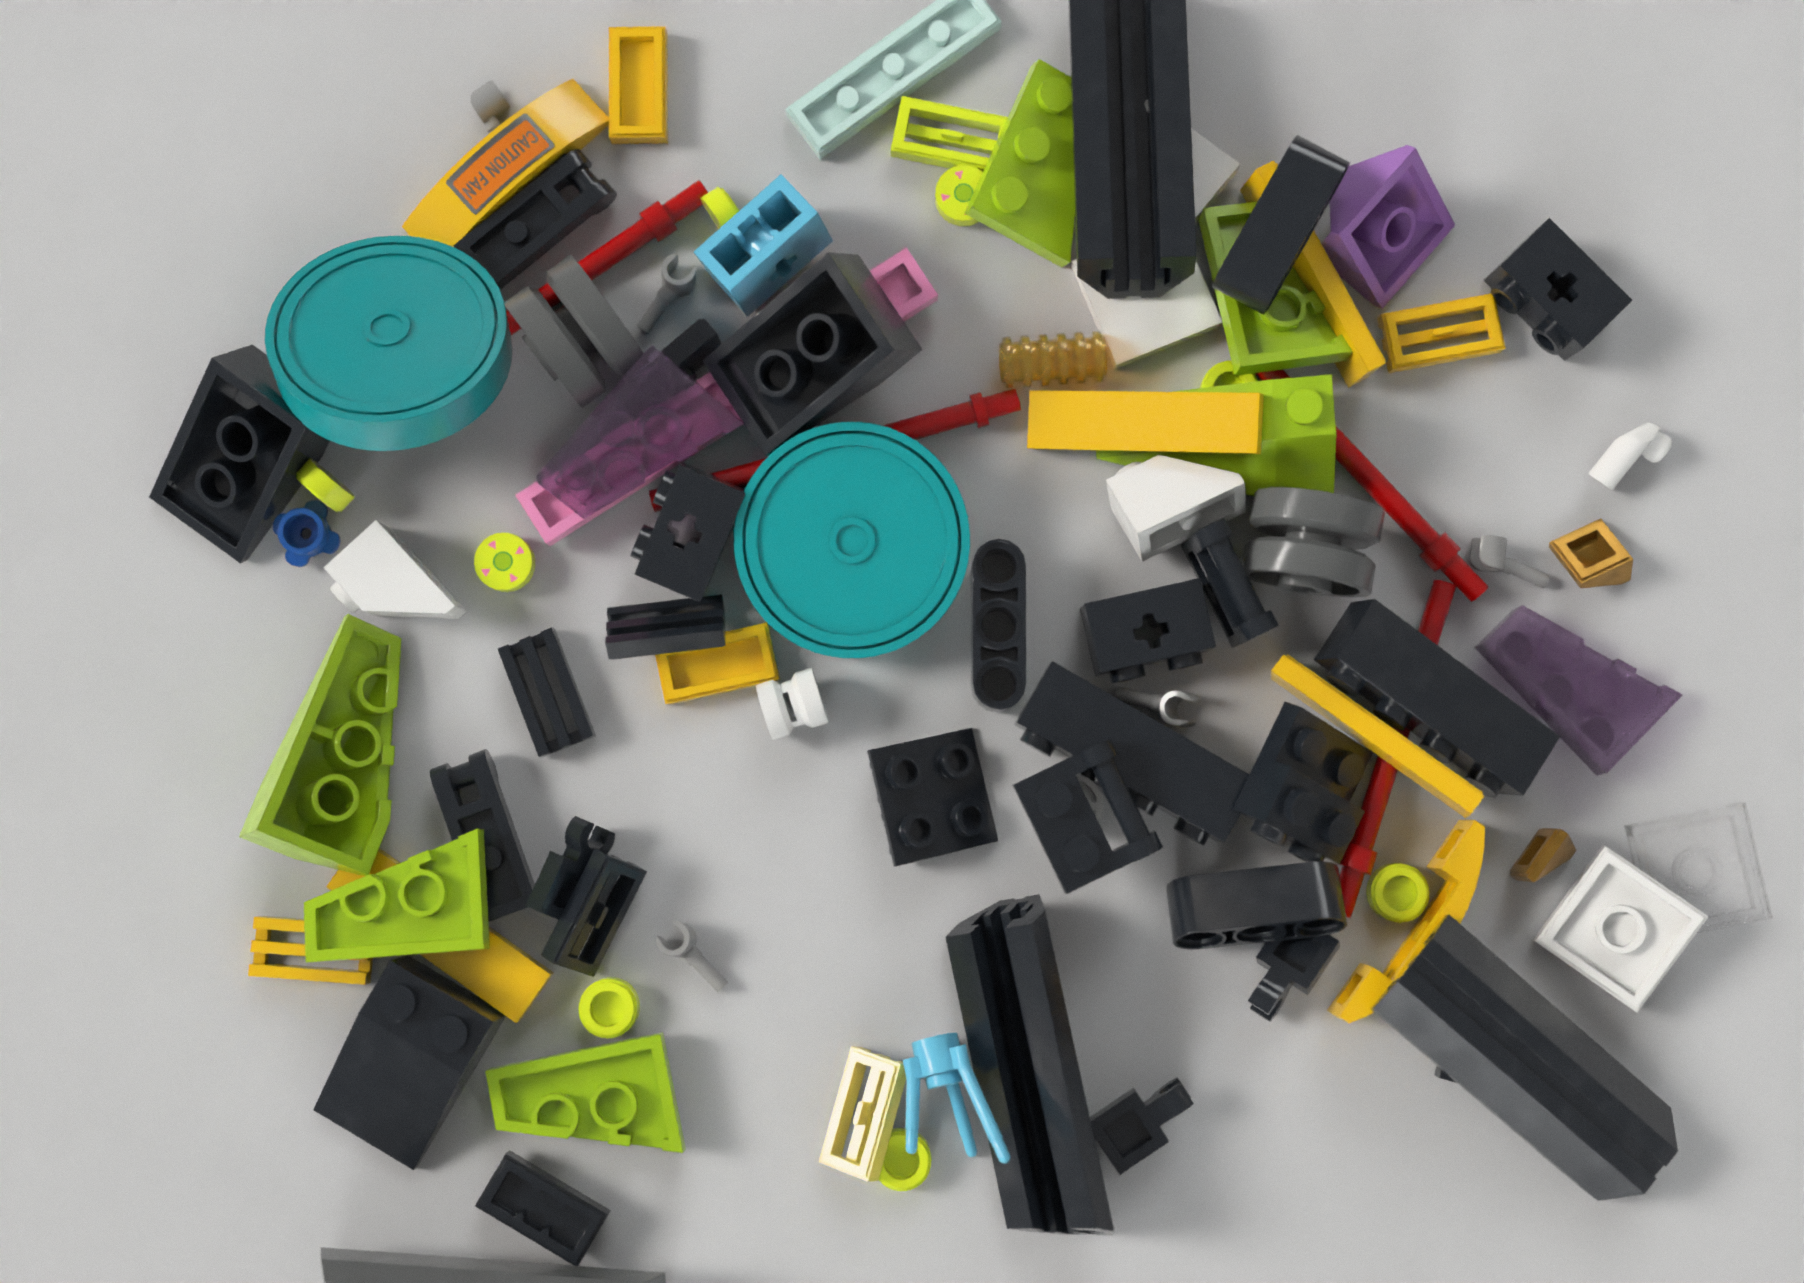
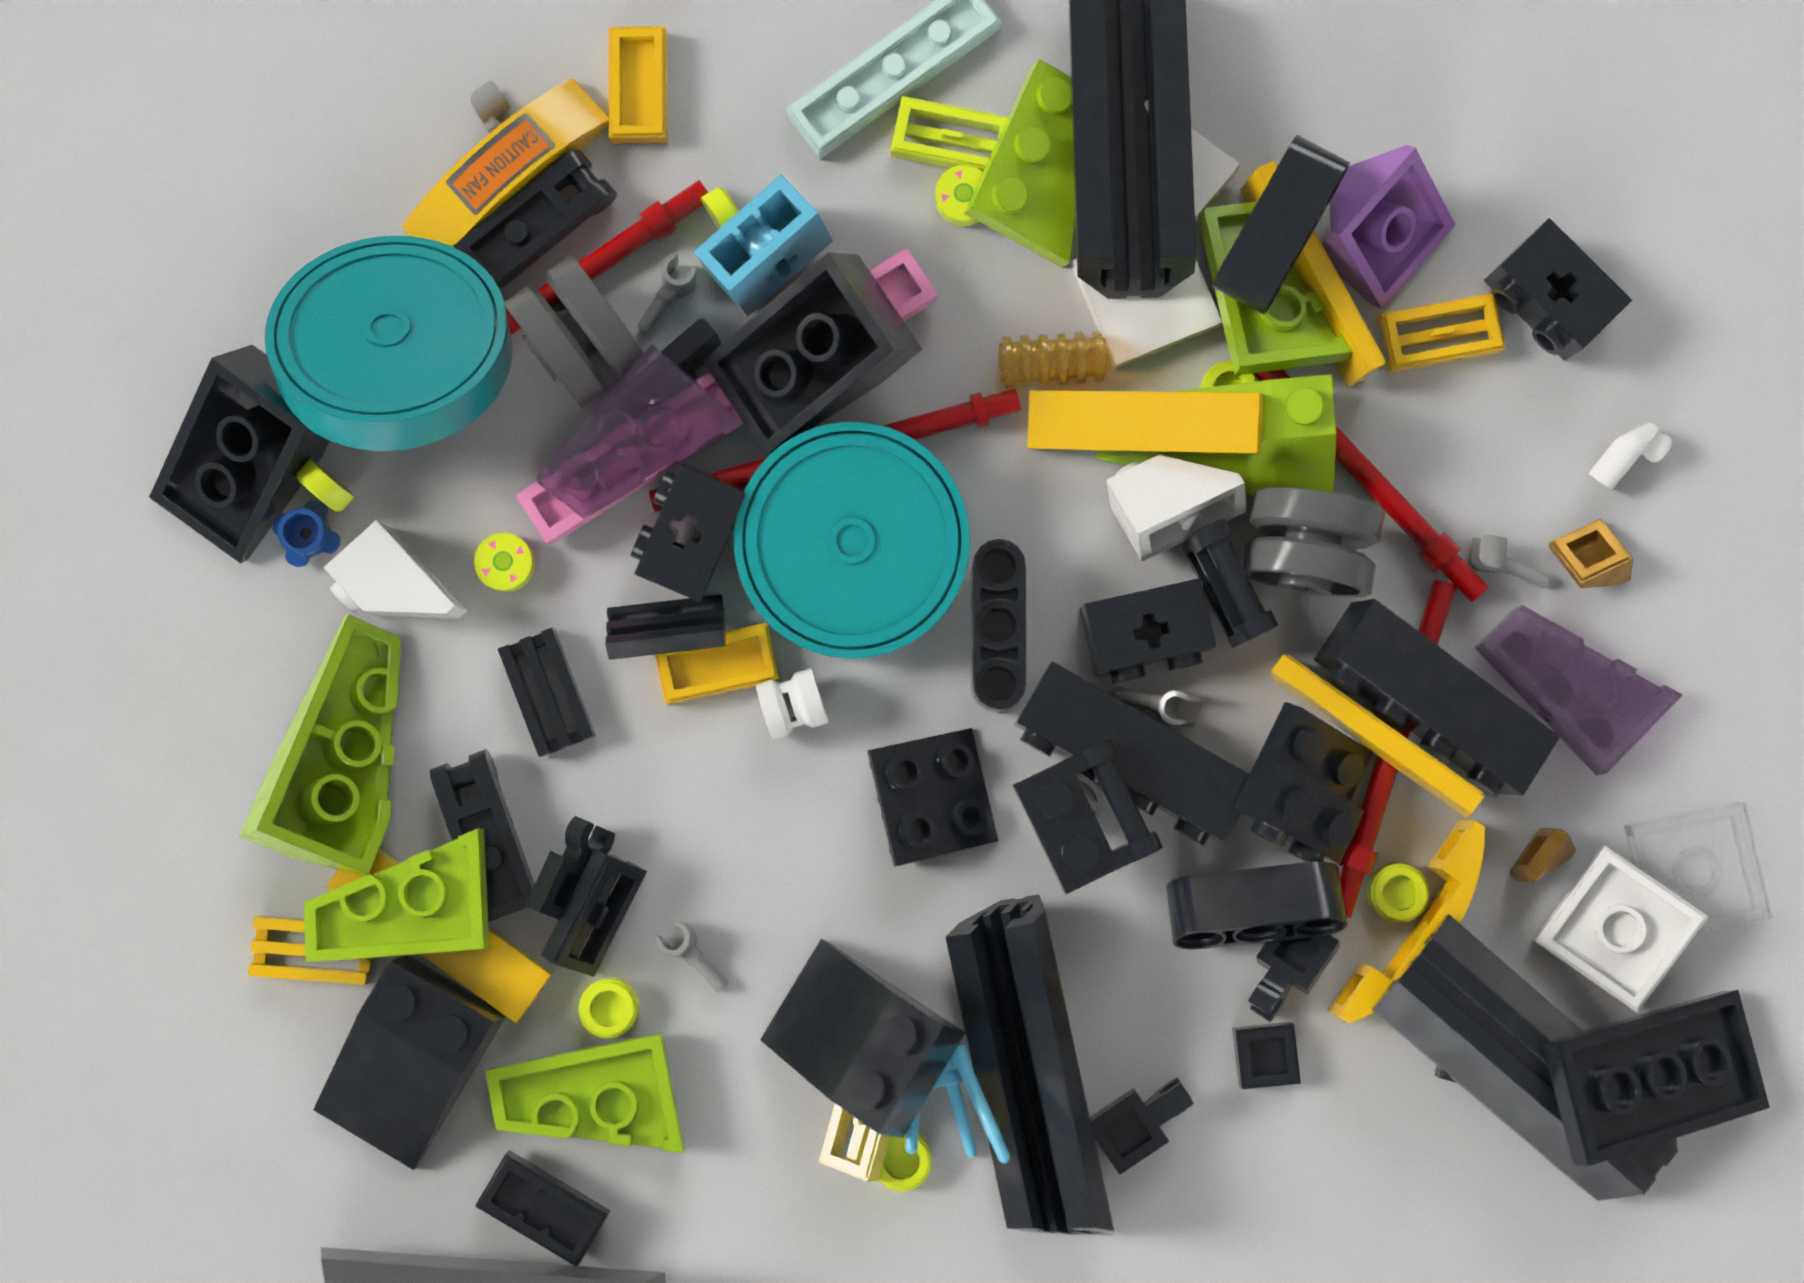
(861, 1040): none -> black slope
(1266, 1055): none -> black tile
(1655, 1077): none -> black tile

